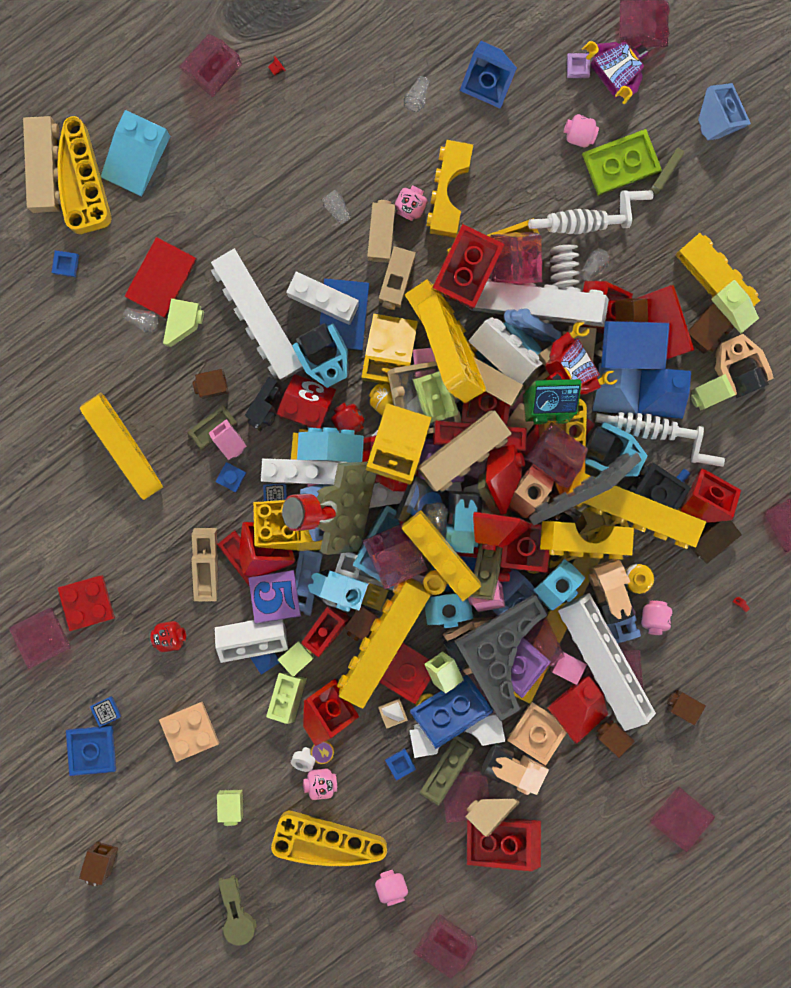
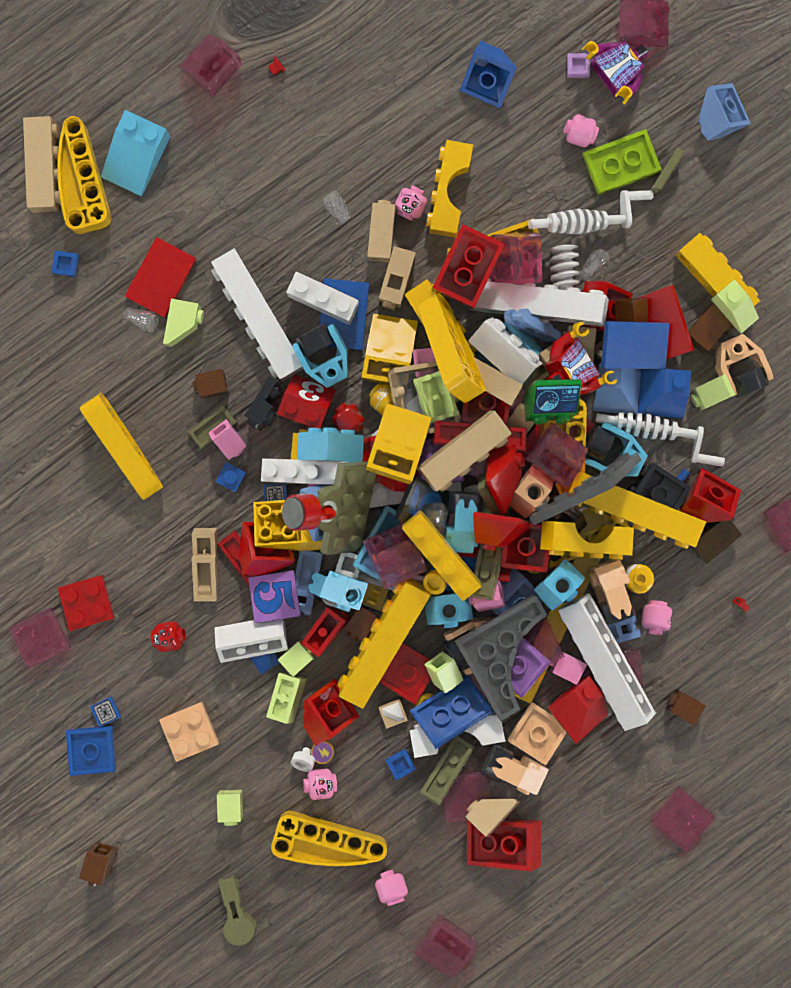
(416, 96): clear cone -> none
(614, 738): reddish brown brick -> none

